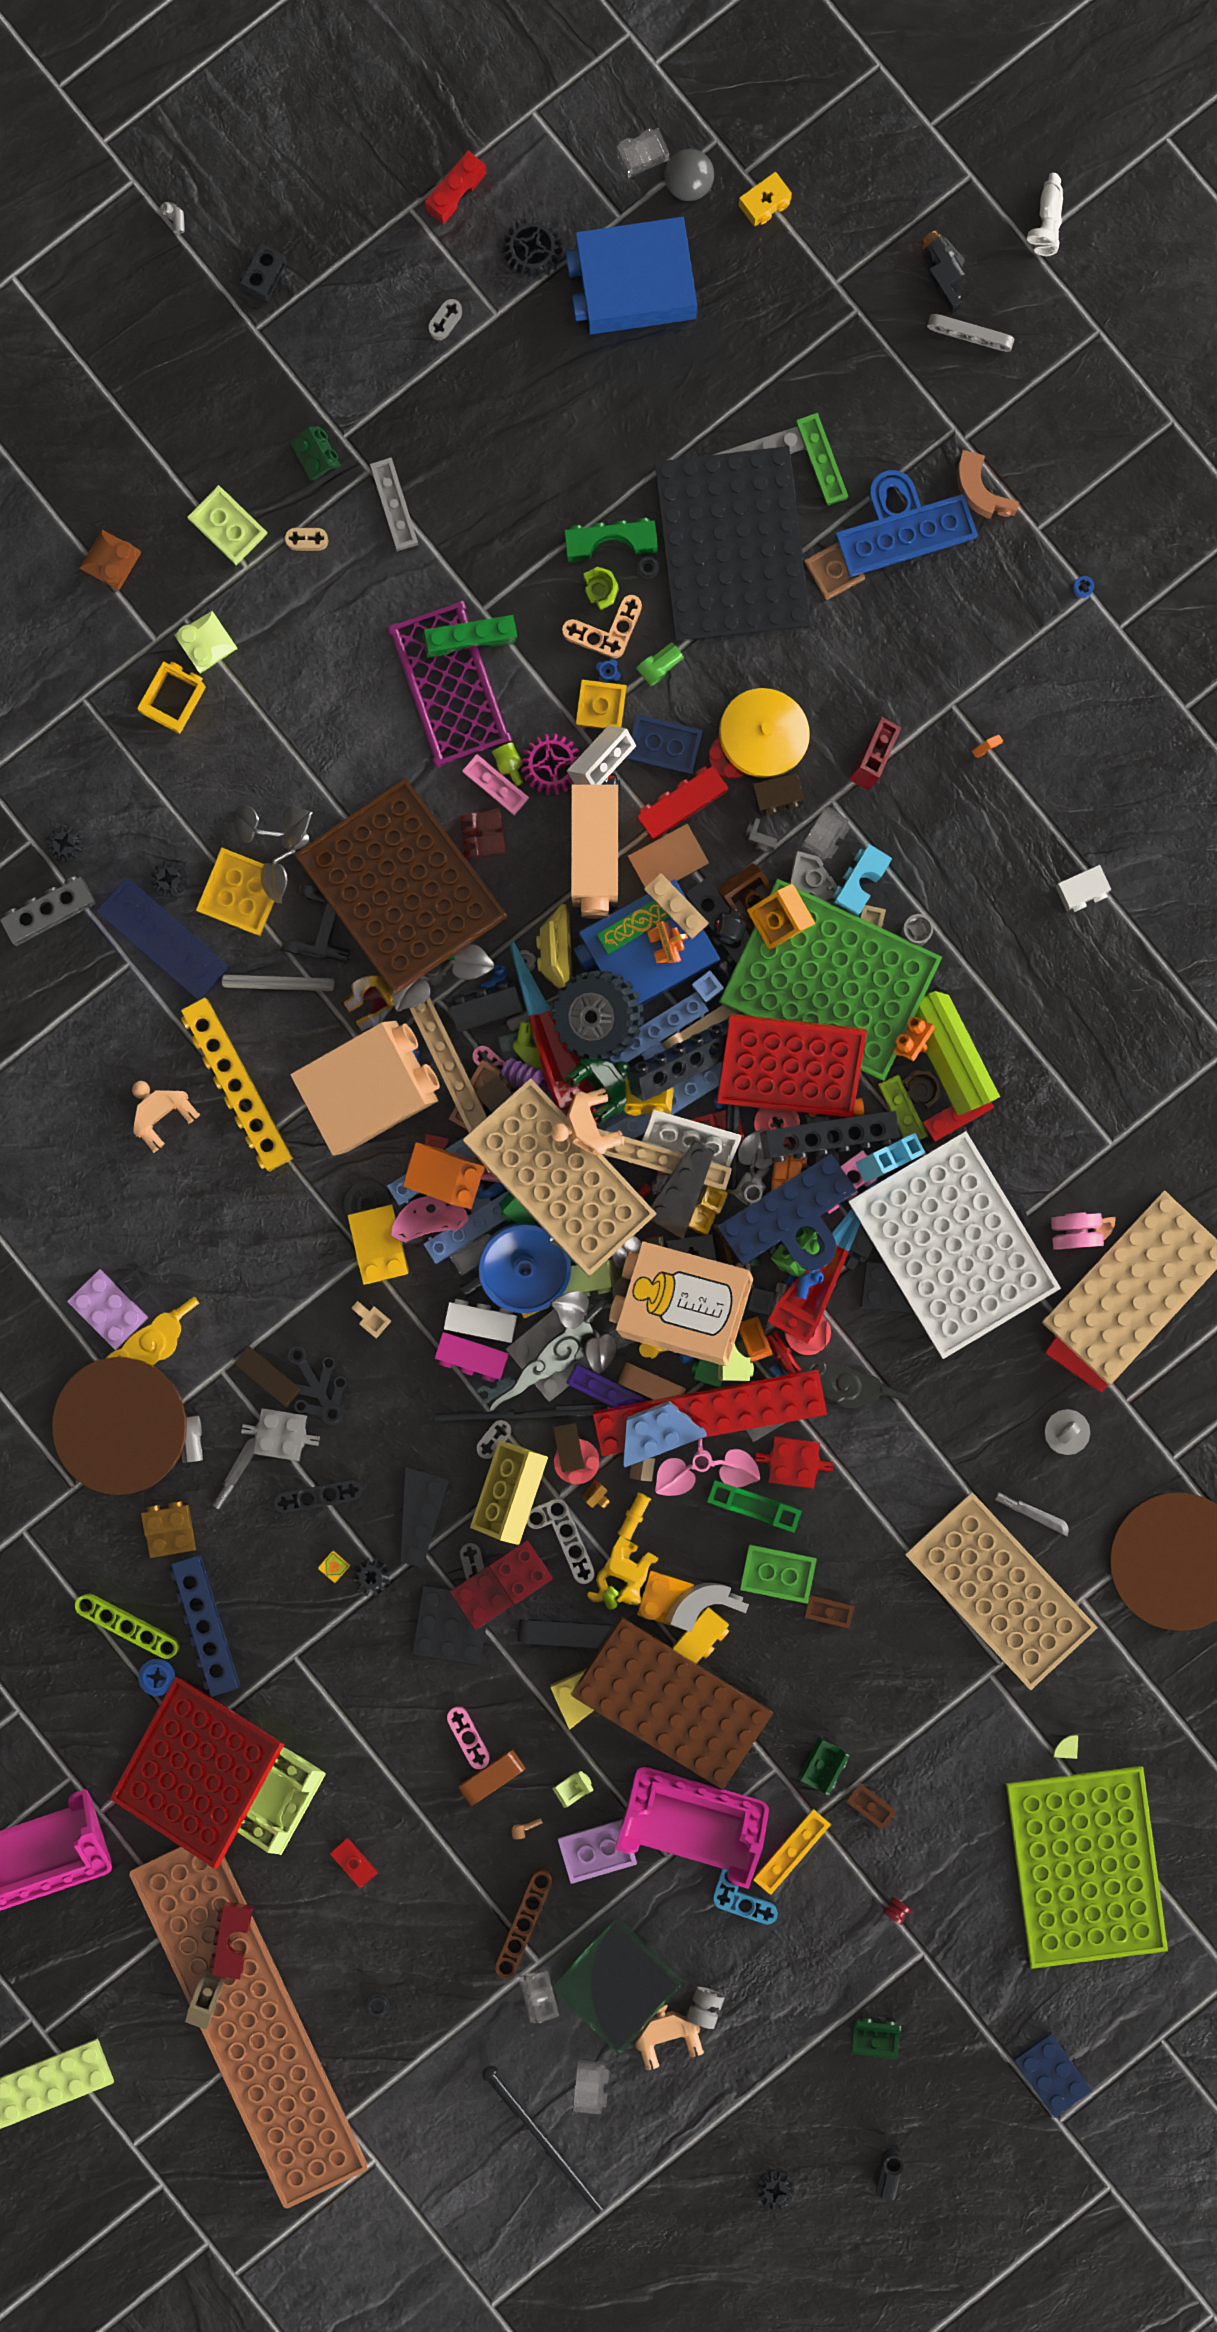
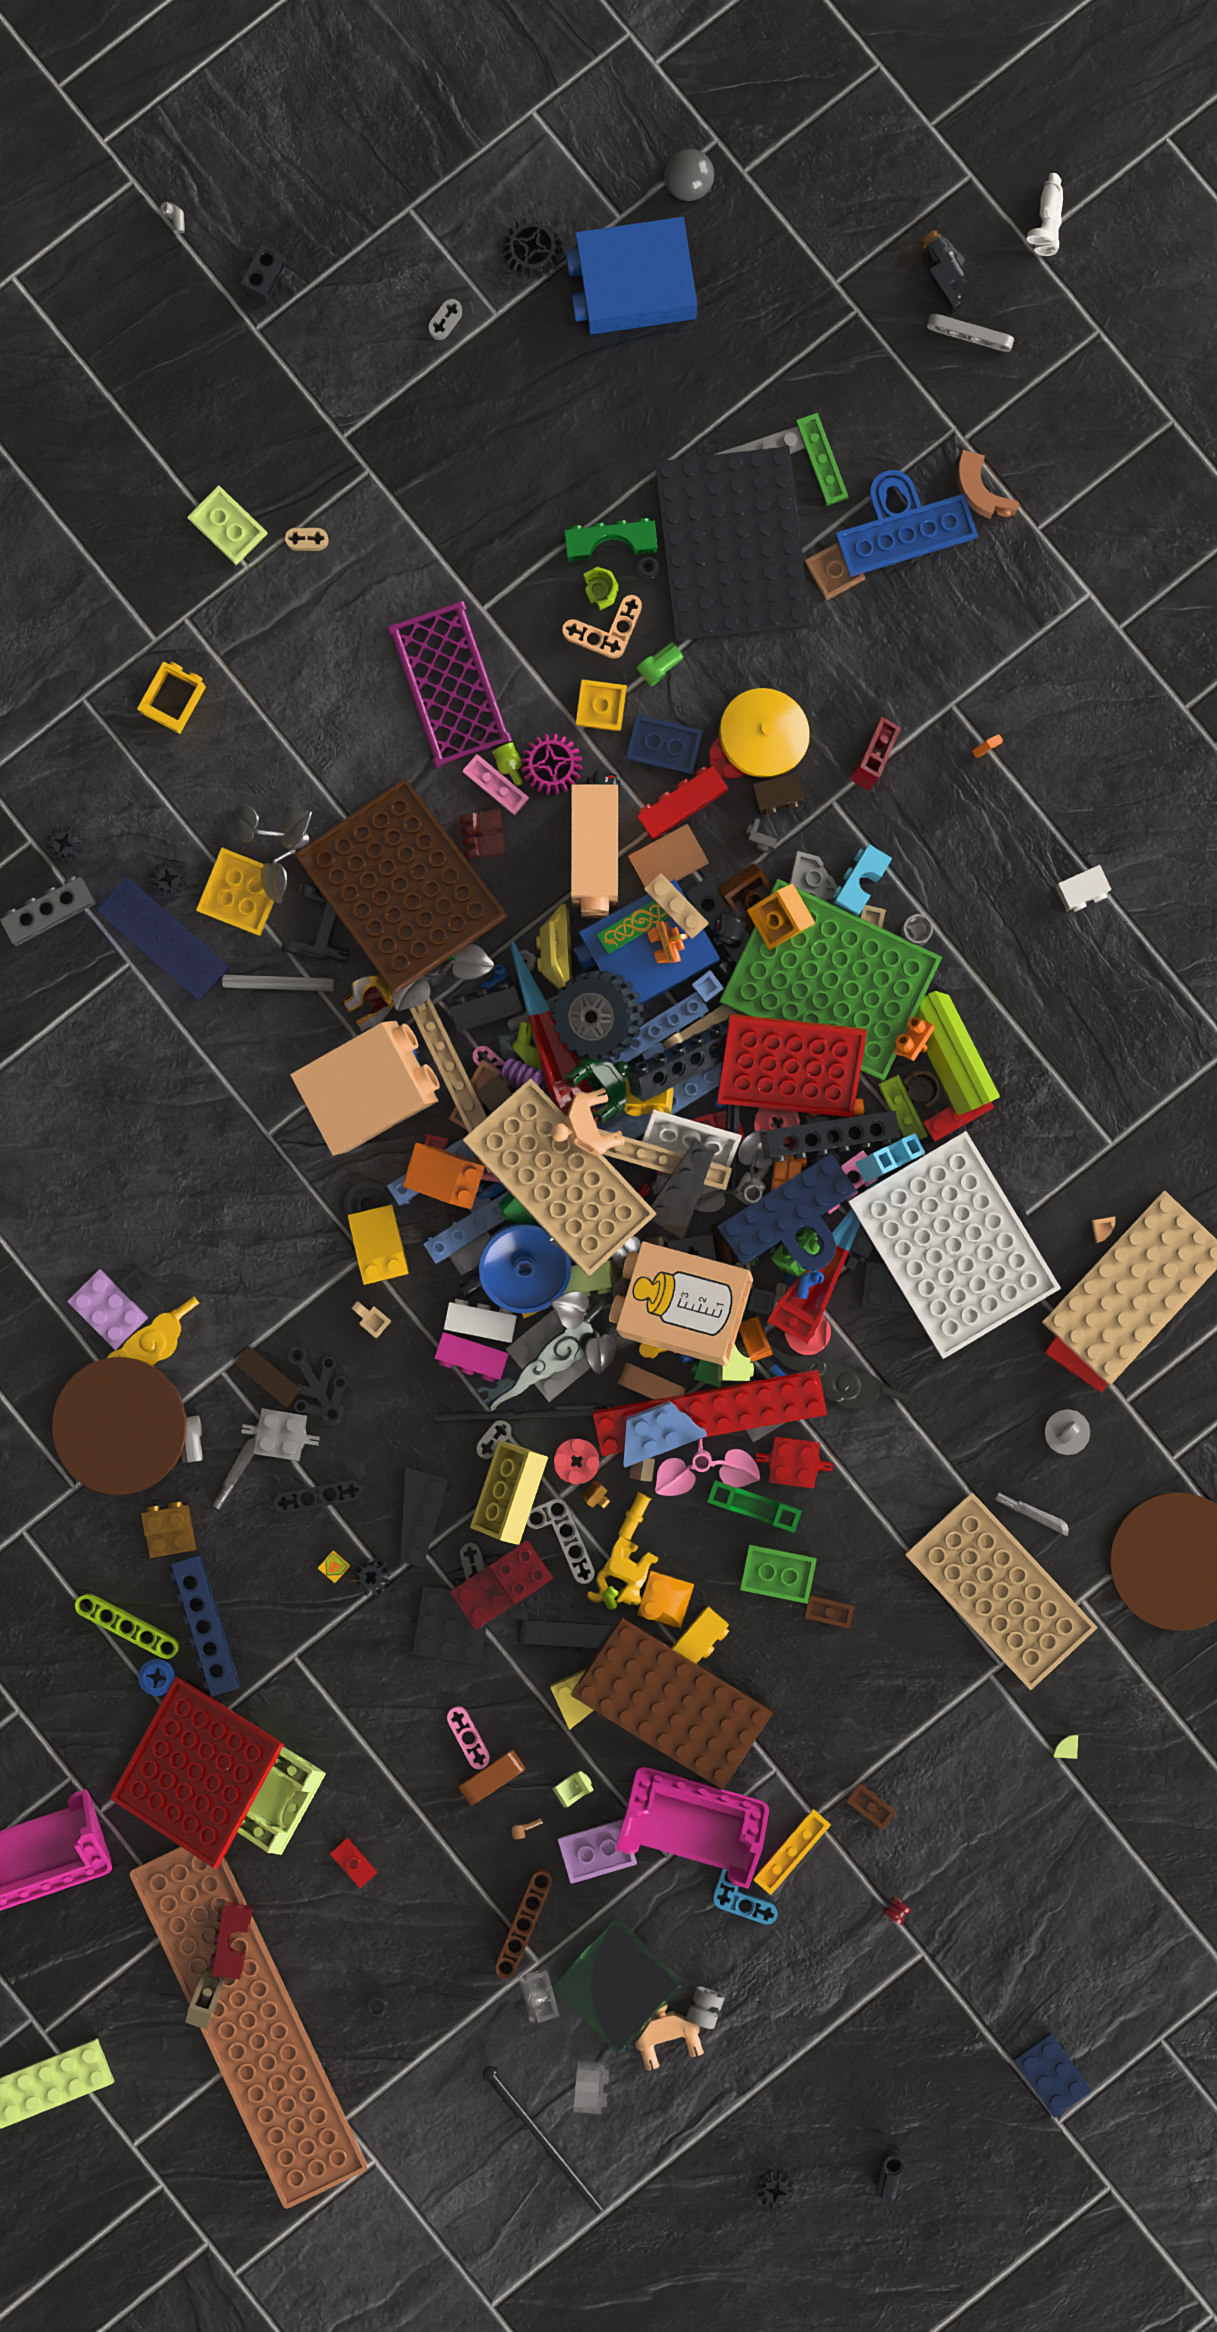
(110, 559): dark orange slope -> none
(156, 1107): light nougat connector -> none
(203, 1011): yellow brick -> none
(205, 641): yellowish green slope -> none
(315, 452): dark green bracket -> none
(394, 504): light grey plate -> none
(426, 1222): bright pink piece -> none
(463, 176): red arch -> none
(483, 632): green arch -> none
(569, 1447): dark brown tile -> none
(602, 757): white brick -> none
(602, 1387): dark purple tile -> none
(608, 665): blue plate -> none
(642, 152): clear brick -> none
(693, 1600): light grey arch -> none
(707, 1206): yellow slope -> none
(769, 189): yellow brick -> none
(783, 1354): red pin -> none
(823, 1766): dark green bracket -> none
(825, 834): clear brick -> none
(875, 2038): dark green bracket -> none
(1076, 1230): bright pink wheel -> none
(1085, 579): blue bush -> none
(1086, 1867): lime tile -> none

